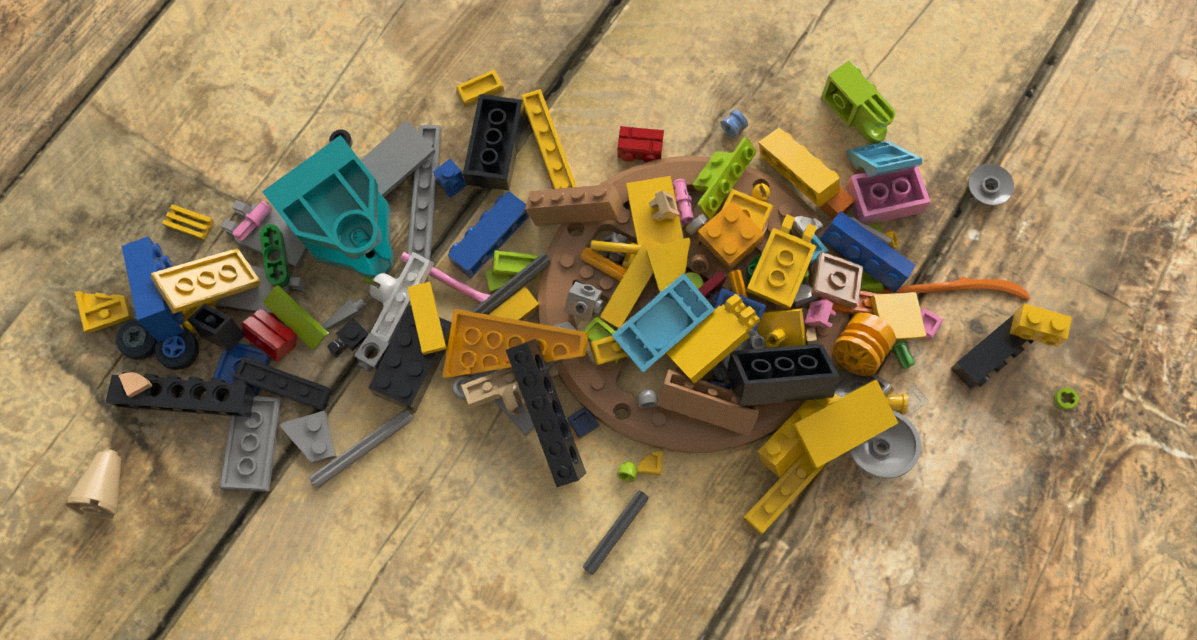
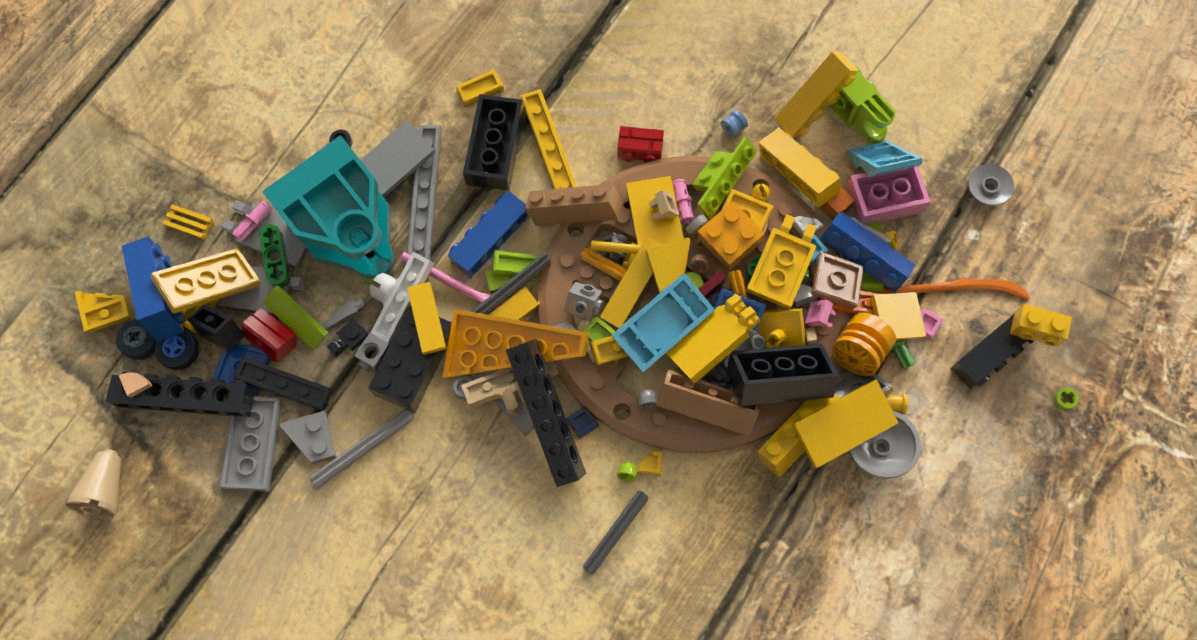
(449, 178): blue brick -> none
(782, 494): yellow tile -> none
(816, 94): none -> yellow brick

